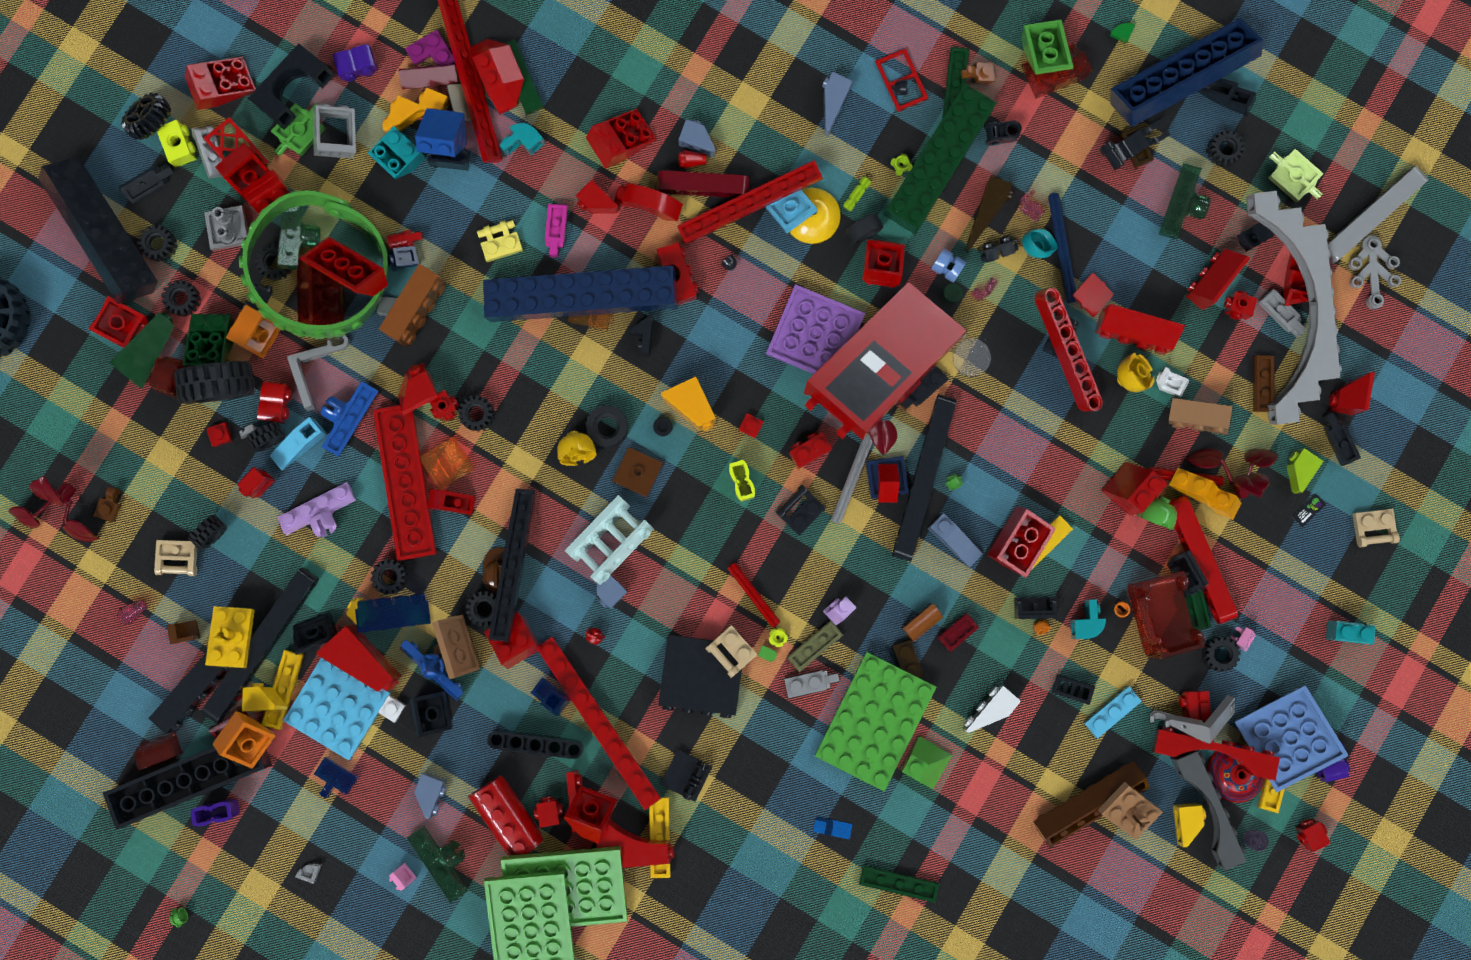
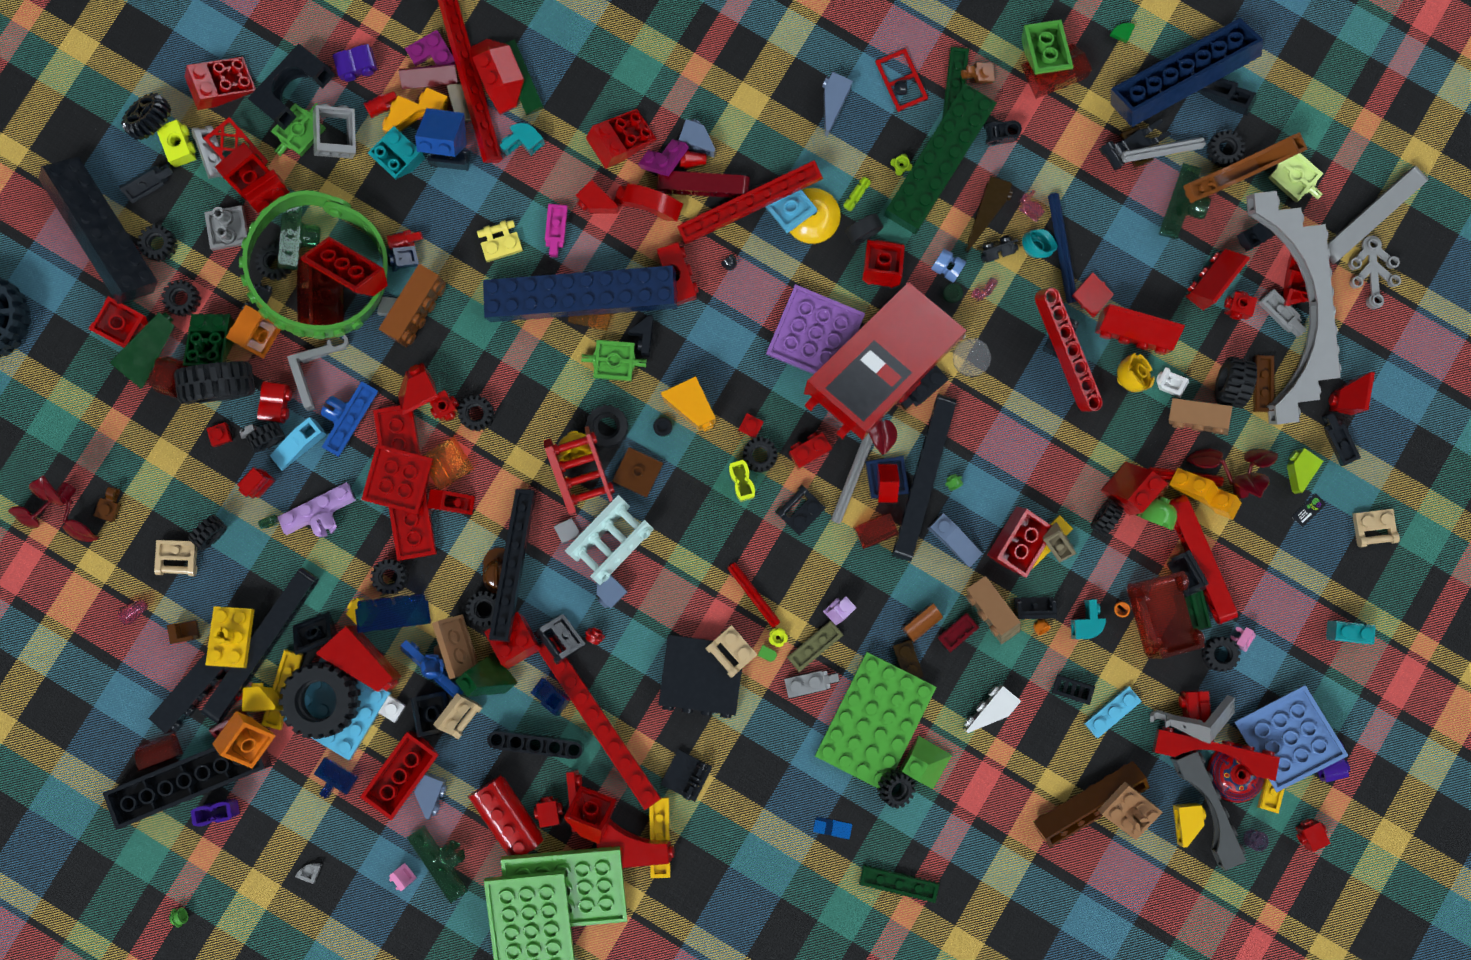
(268, 522): none -> clear green tile
(294, 703): none -> black tyre
(380, 104): none -> red hinge
(397, 479): none -> red plate
(400, 774): none -> red slope
(454, 712): none -> tan plate
(486, 678): none -> dark green slope
(559, 467): none -> red fence
(564, 634): none -> black plate
(567, 530): none -> light grey slope
(614, 360): none -> bright green plate
(664, 162): none -> magenta plate
(760, 443): none -> black tyre
(875, 530): none -> clear red brick
(904, 792): none -> black tyre
(993, 610): none -> medium nougat wedge
(1059, 543): none -> dark tan slope
(1107, 517): none -> black tyre
(1163, 149): none -> light grey axle
(1235, 382): none -> black tyre
(1245, 168): none -> dark orange arch

